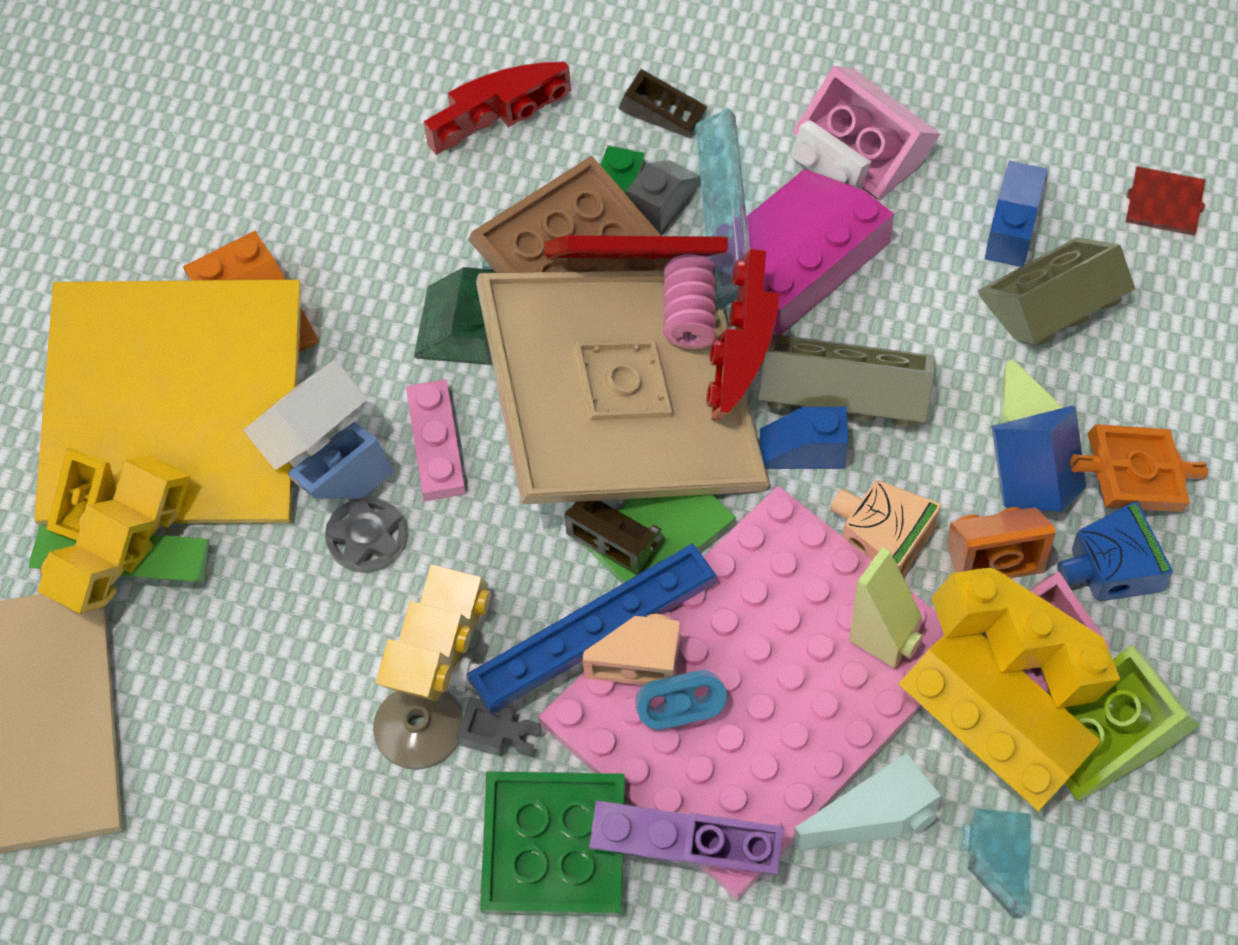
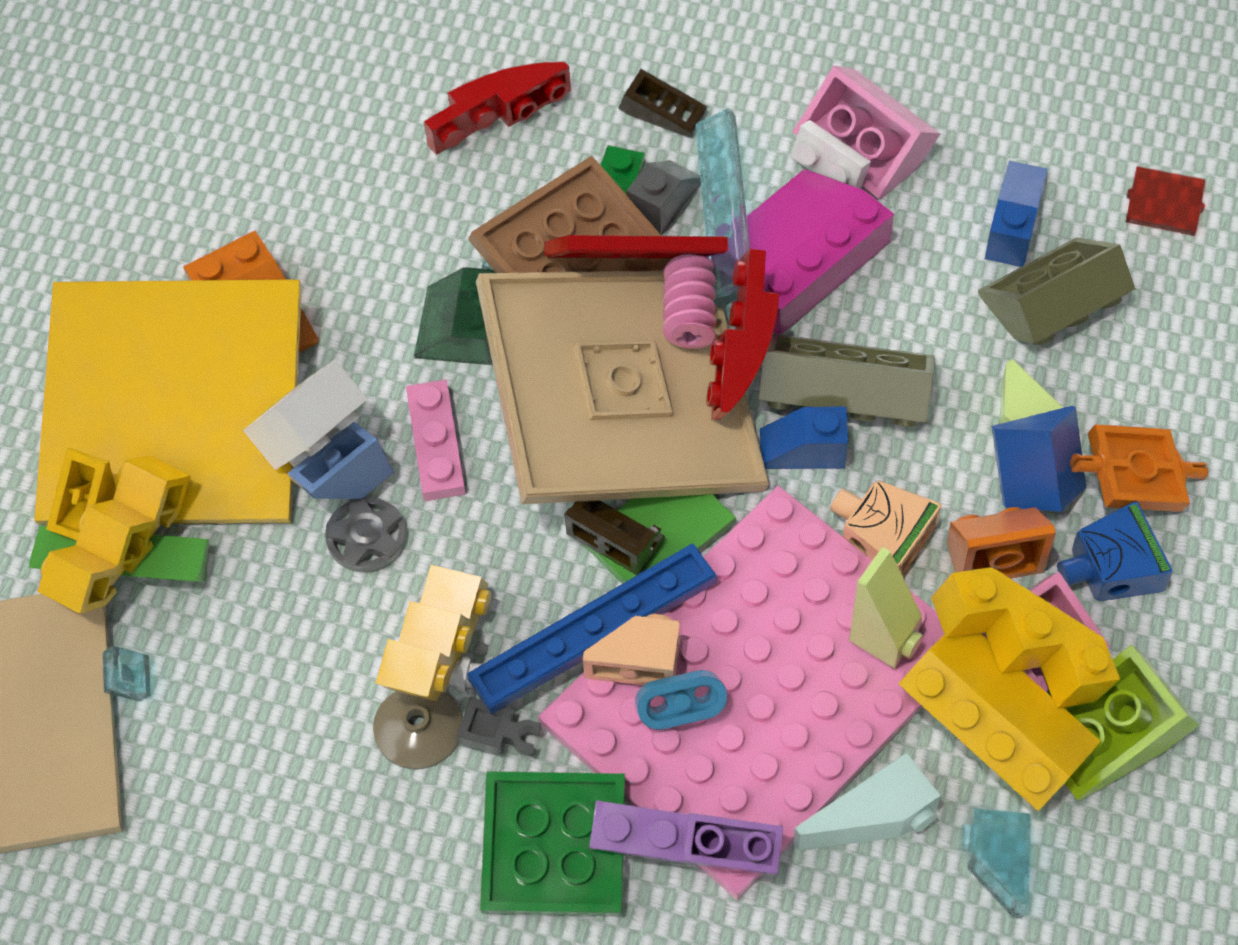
(126, 673): none -> clear light blue plate

